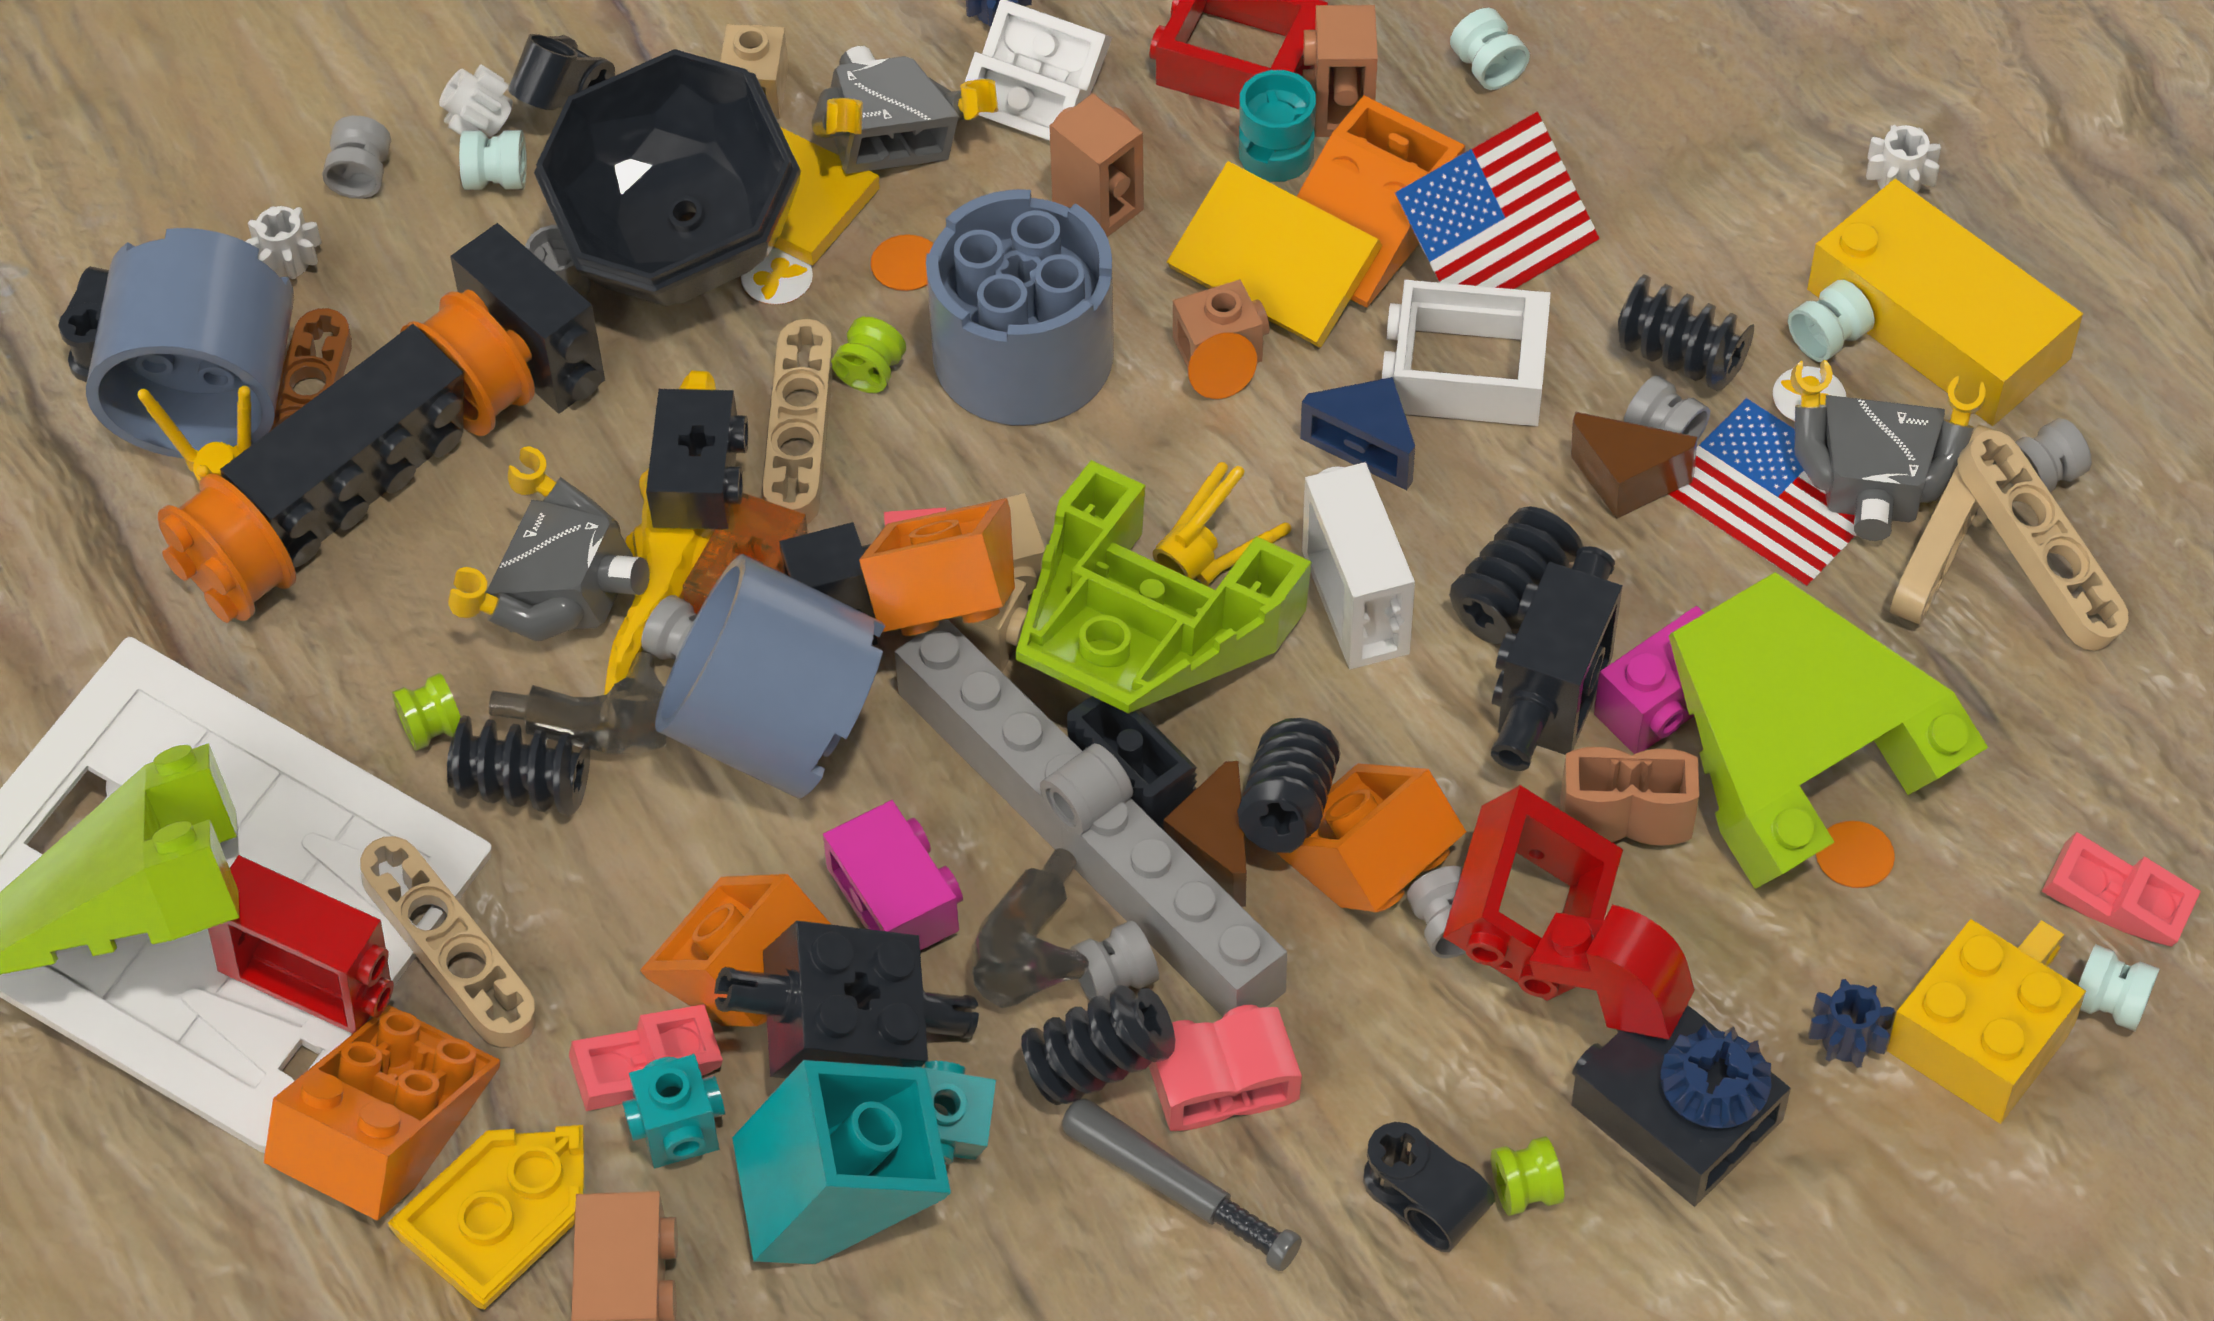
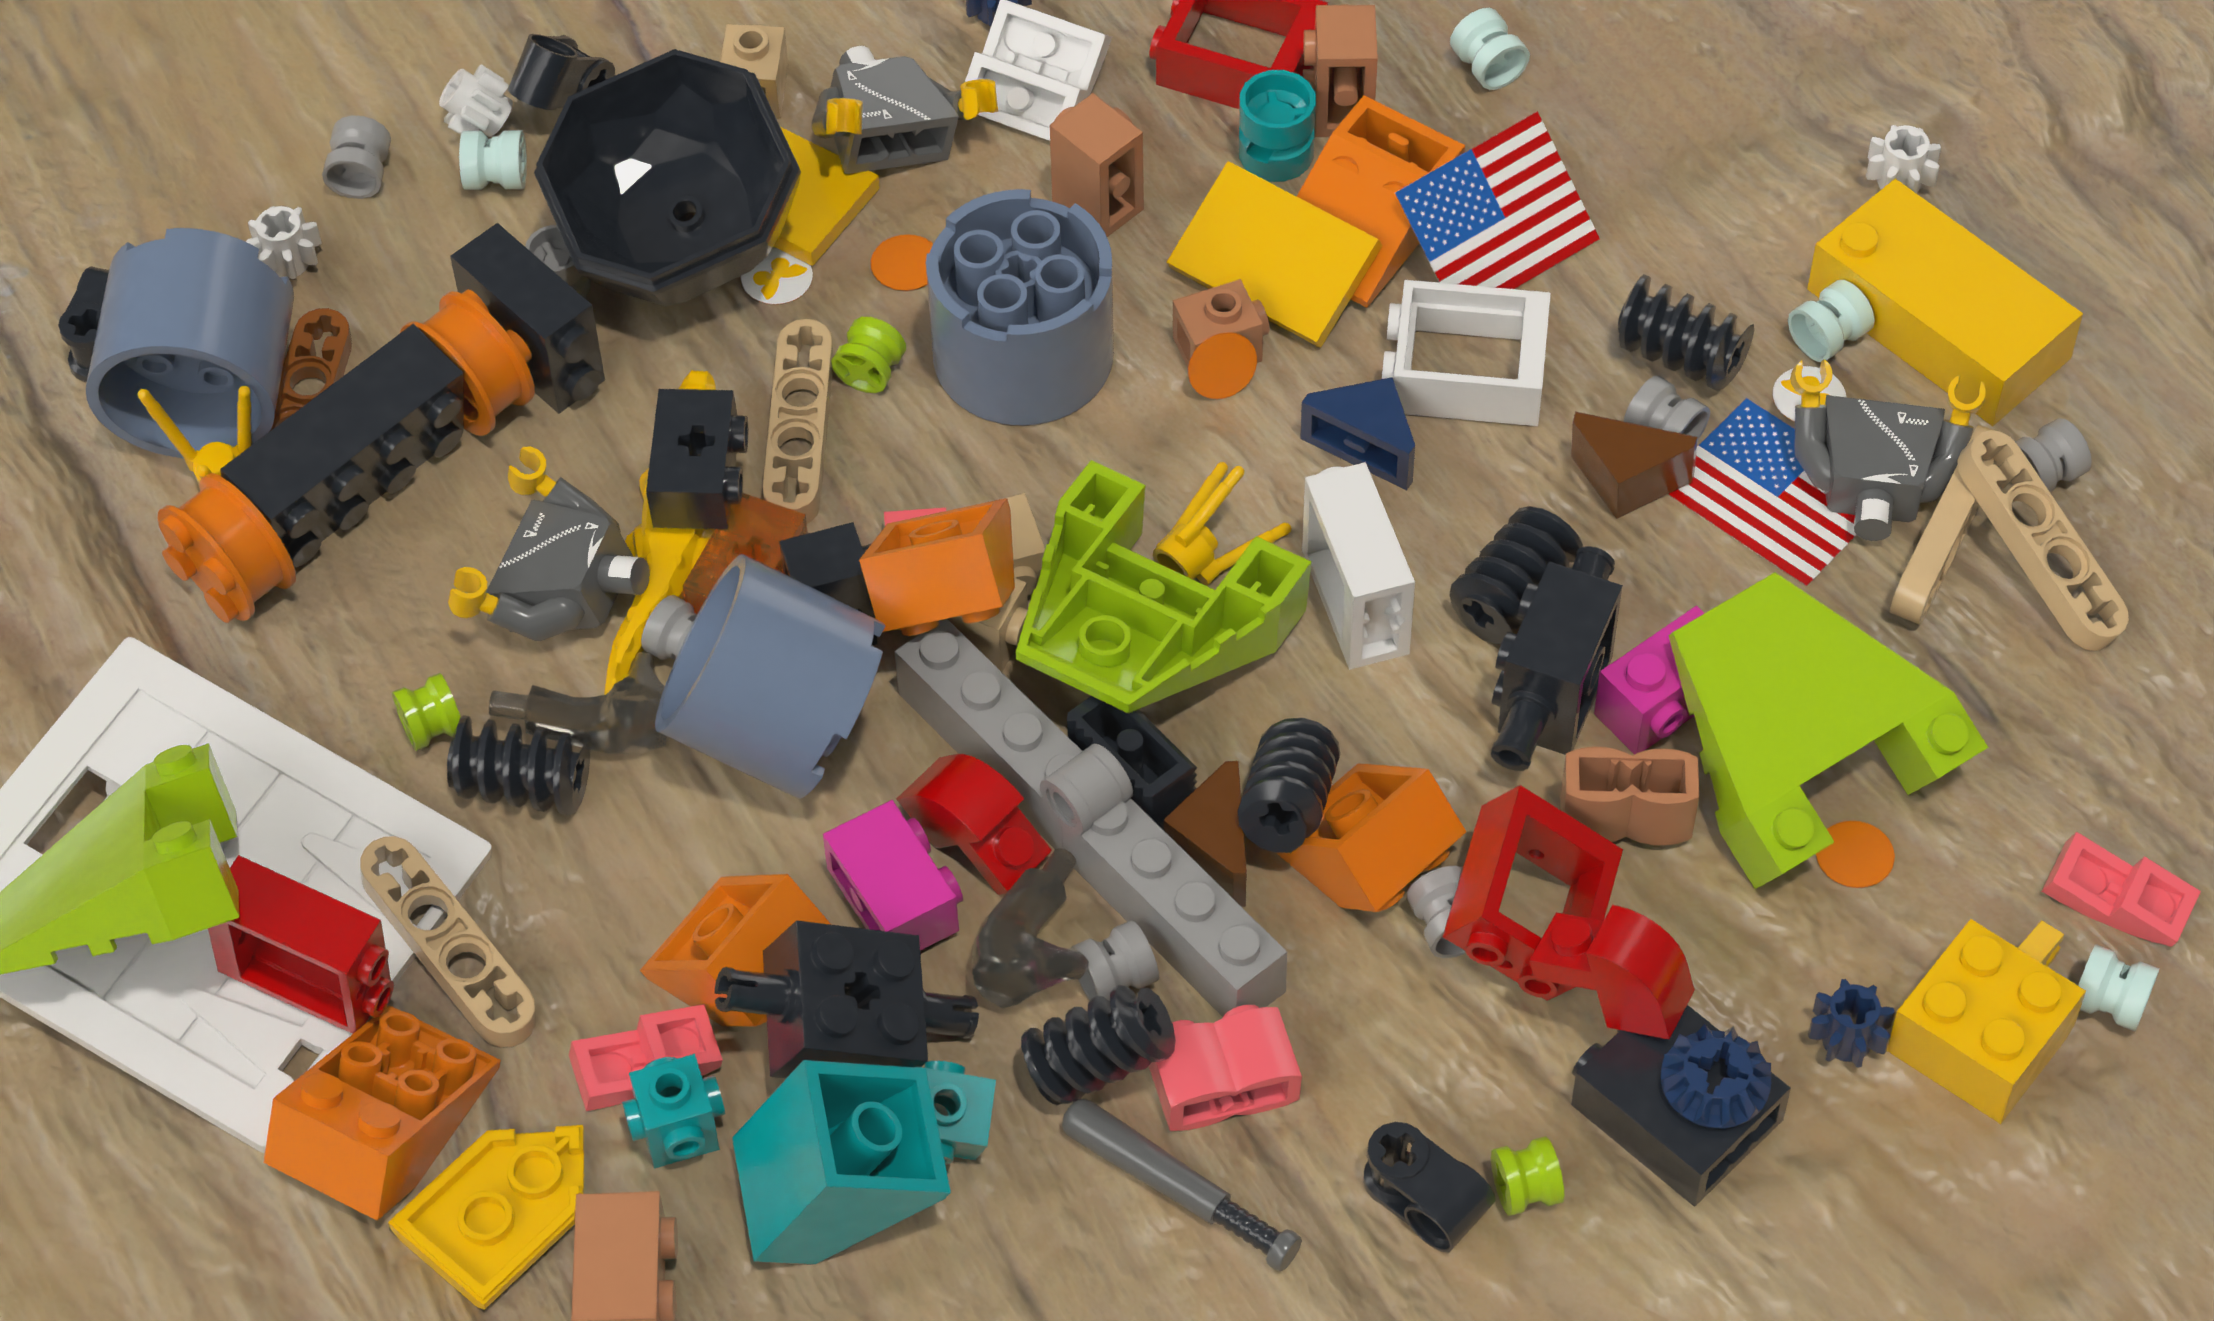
(978, 810): none -> red brick

